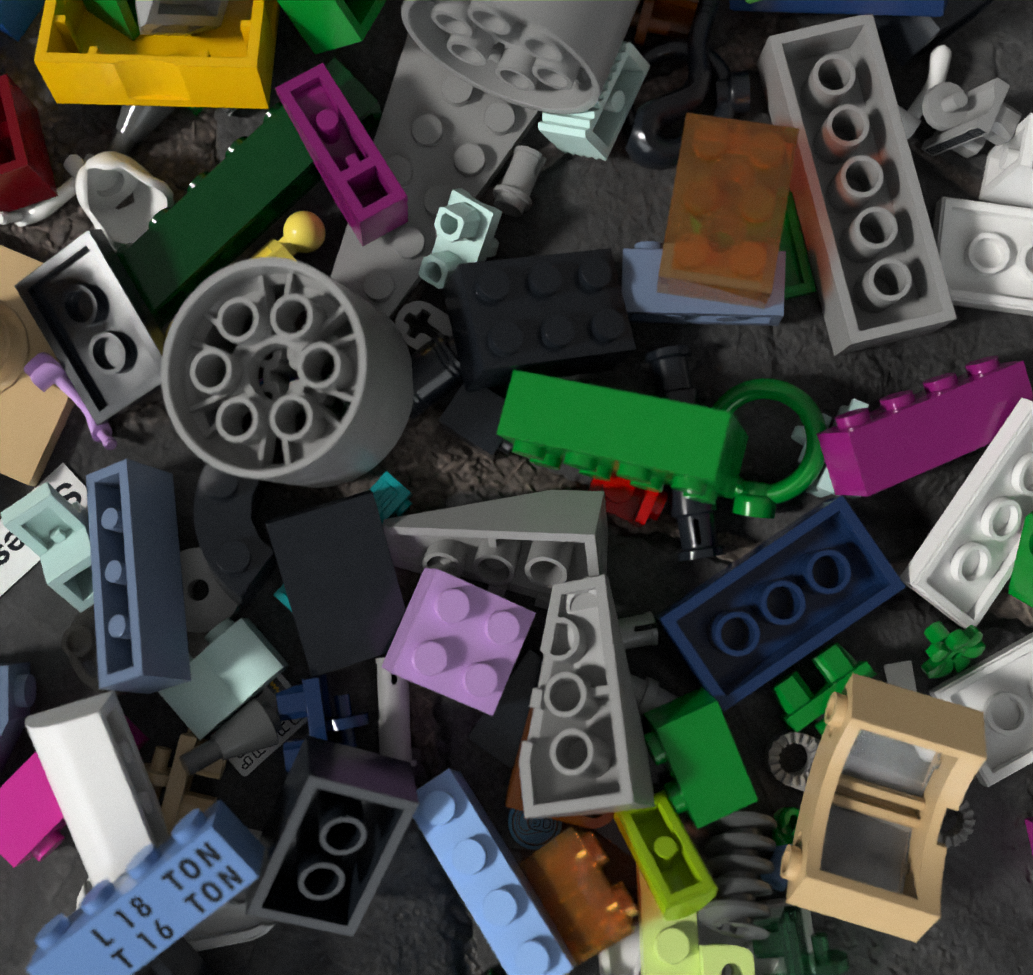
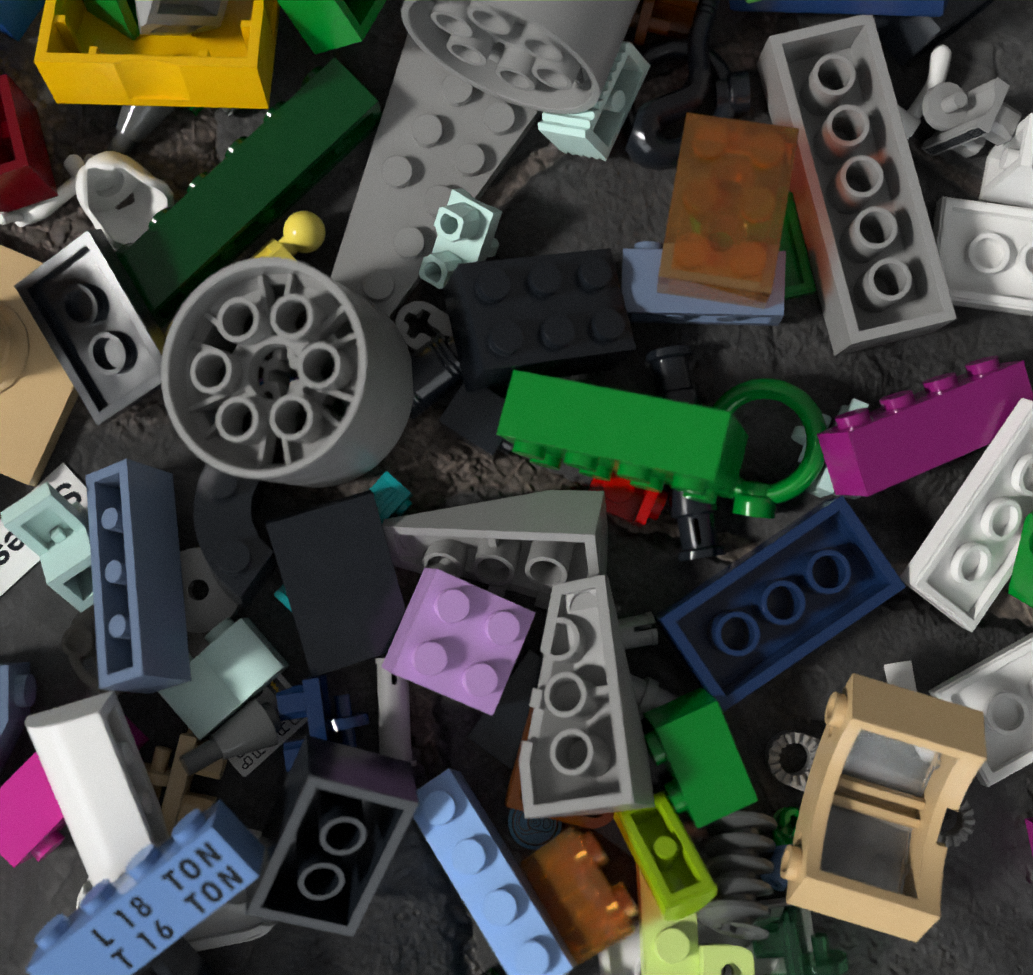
(47, 371): lavender piece -> none
(344, 155): magenta slope -> none
(514, 193): light grey pin -> none
(803, 706): green hips -> none
(951, 649): green plant -> none

